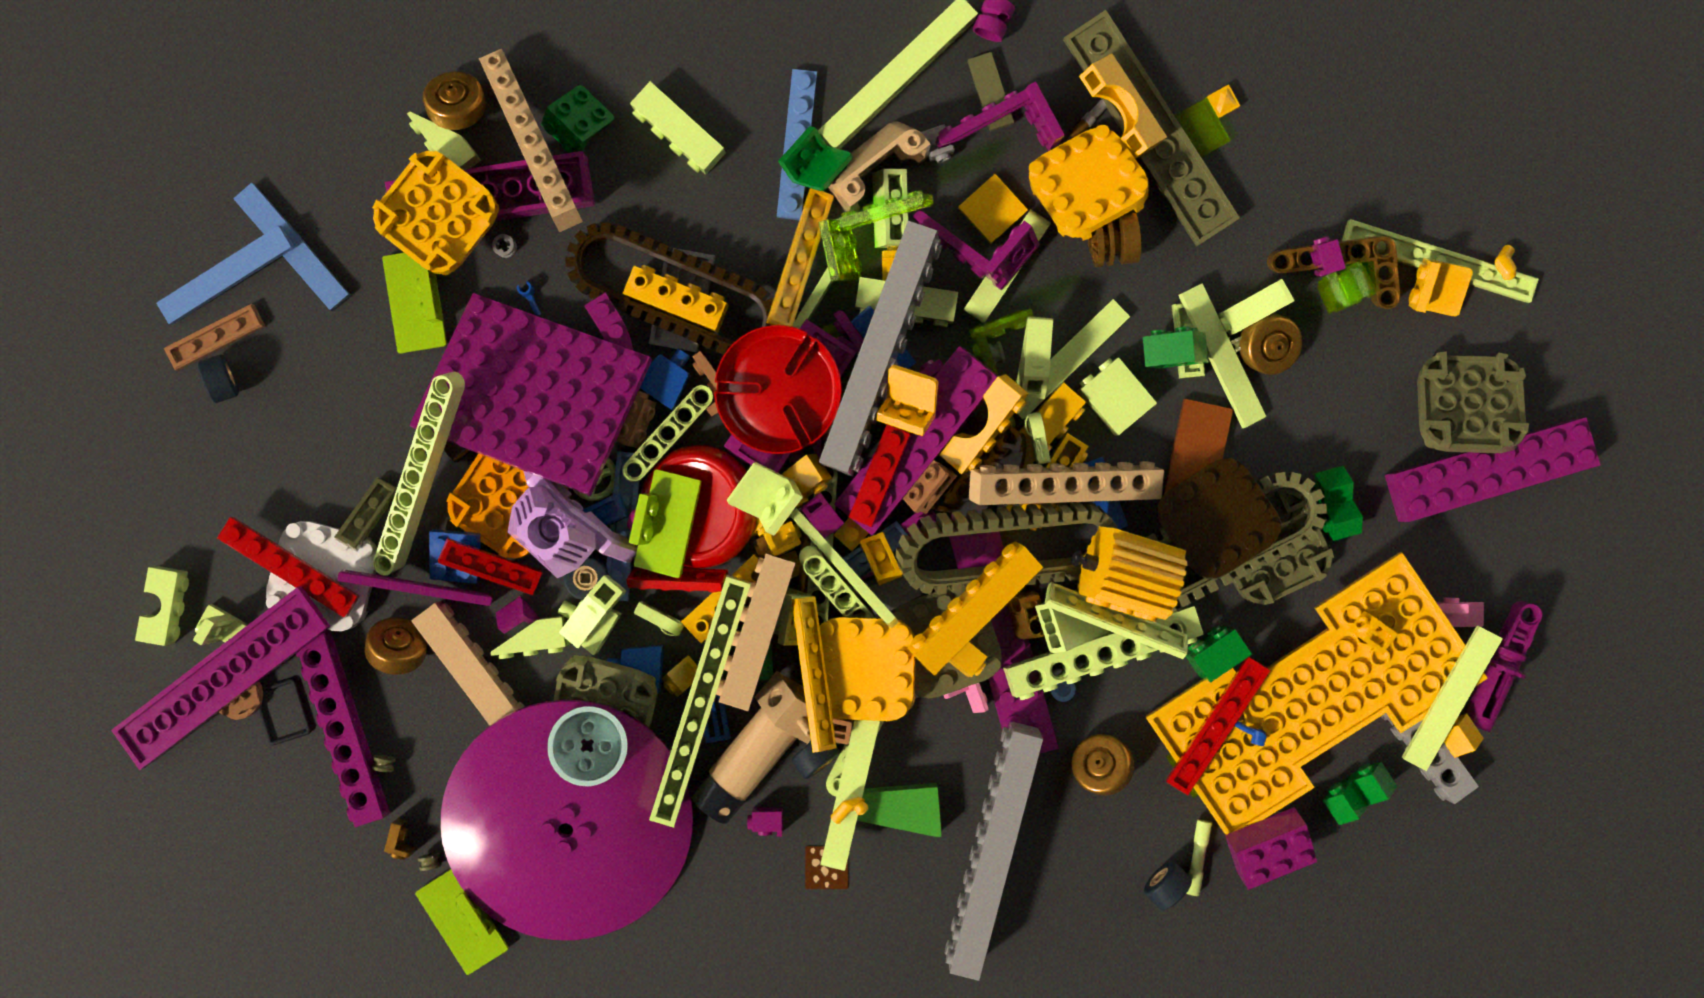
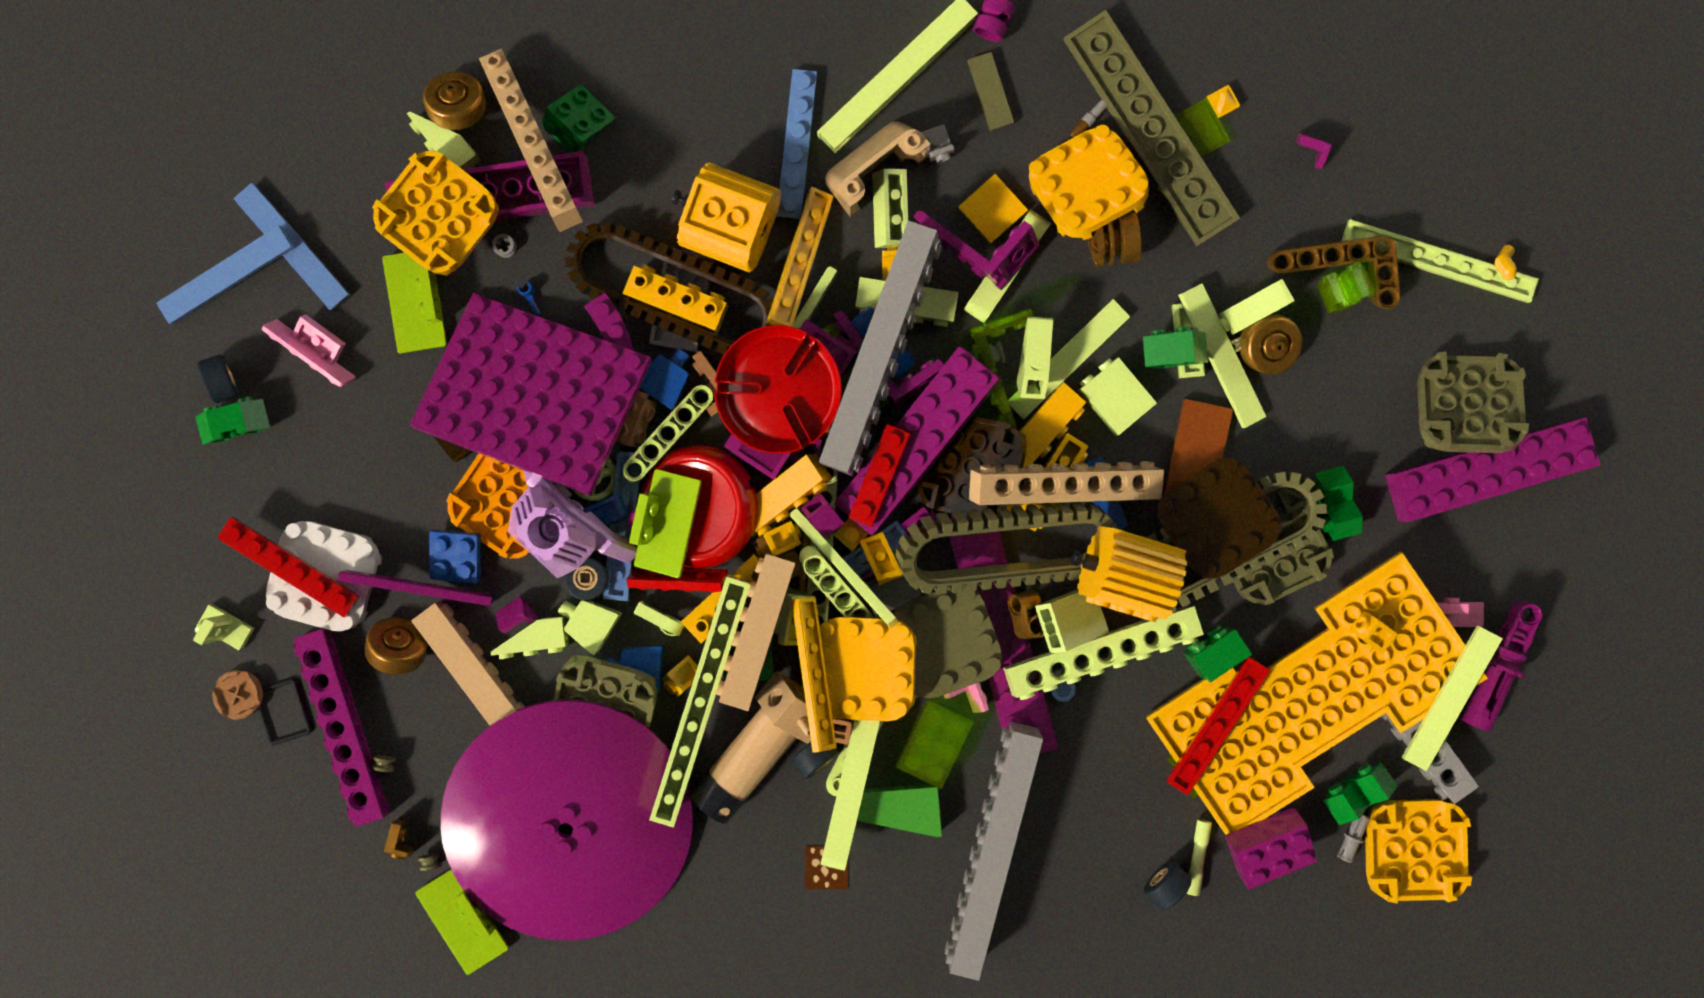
(170, 587): yellowish green arch -> none
(214, 337): medium nougat tile -> none
(221, 677): magenta plate -> none
(234, 420): none -> green brick
(314, 346): none -> bright pink bracket
(366, 514): olive tile -> none
(426, 467): yellowish green beam -> none
(489, 566): red plate -> none
(592, 610): yellowish green slope -> none
(608, 747): light aqua brick -> none
(678, 128): yellowish green brick -> none
(718, 737): blue tile -> none
(727, 216): none -> yellow piece
(766, 496): yellowish green bracket -> none
(766, 821): magenta brick -> none
(813, 162): green bracket -> none
(841, 243): clear neon green bracket -> none
(855, 804): yellow arm -> none
(909, 400): yellow bracket -> none
(929, 487): medium nougat bracket -> none
(934, 742): none -> clear neon green brick
(969, 660): yellow brick -> none
(974, 607): yellow brick -> none
(1002, 400): yellow arch -> none
(1037, 113): magenta bracket -> none
(1038, 437): yellowish green piece -> none
(1103, 764): pearl gold wheel -> none
(1109, 81): yellow arch -> none
(1126, 625): yellowish green tile -> none
(1258, 735): blue hand -> none
(1322, 146): none -> magenta tile
(1327, 256): magenta brick -> none
(1353, 839): none -> light grey axle
(1417, 850): none -> yellow plate
(1440, 287): yellow bracket -> none
(1463, 737): yellow brick -> none

